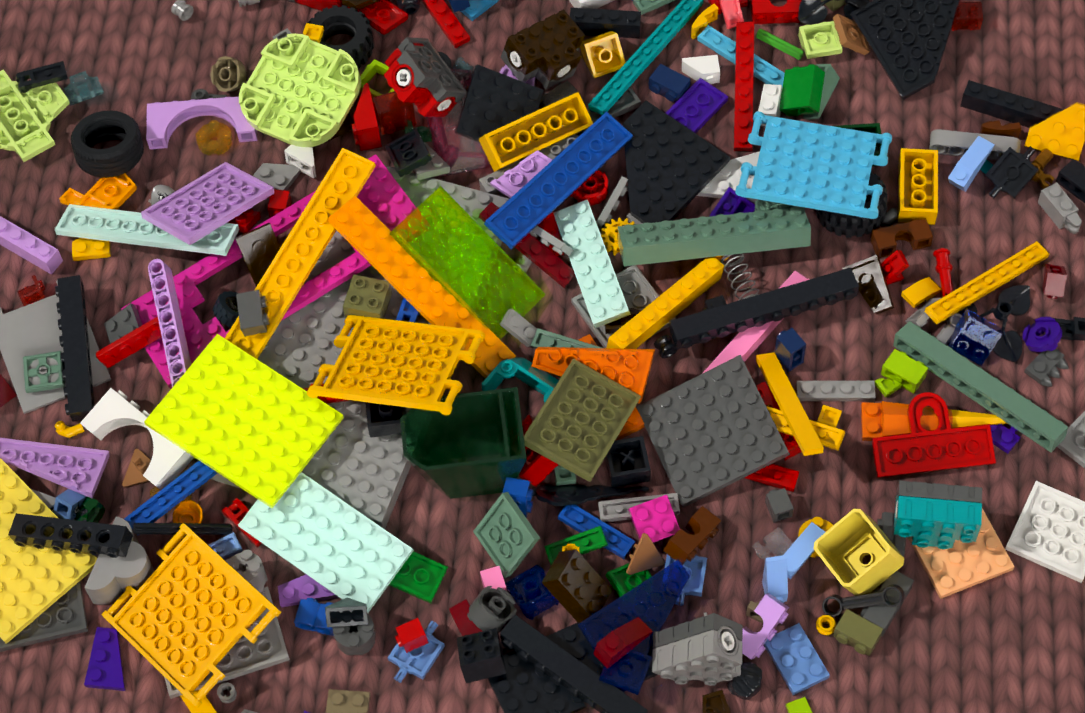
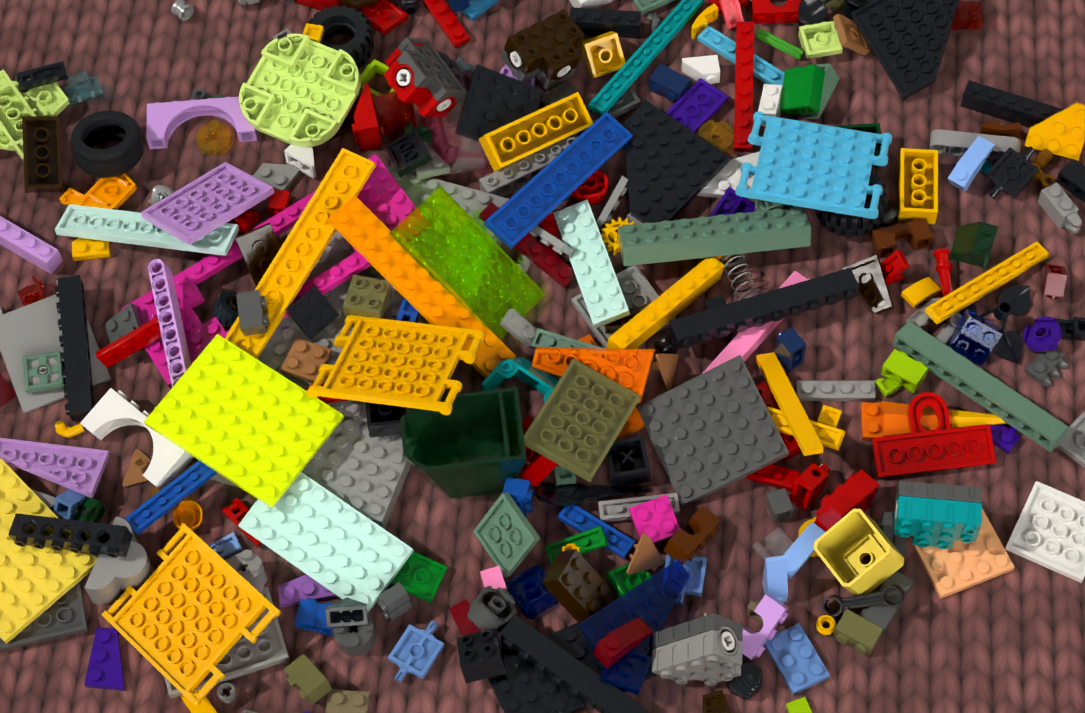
(42, 154): none -> dark brown brick
(173, 528): black axle -> none
(228, 74): dark tan cylinder -> none
(305, 360): none -> medium nougat plate
(308, 679): none -> olive brick
(312, 312): none -> black plate
(394, 602): none -> dark grey brick
(411, 635): red brick -> none
(520, 175): lavender wing -> none
(654, 18): none -> dark grey arm
(667, 365): none -> medium nougat piece
(722, 129): none -> clear yellow plate
(813, 480): none -> red torso
(854, 494): none -> red brick
(974, 243): none -> clear green slope

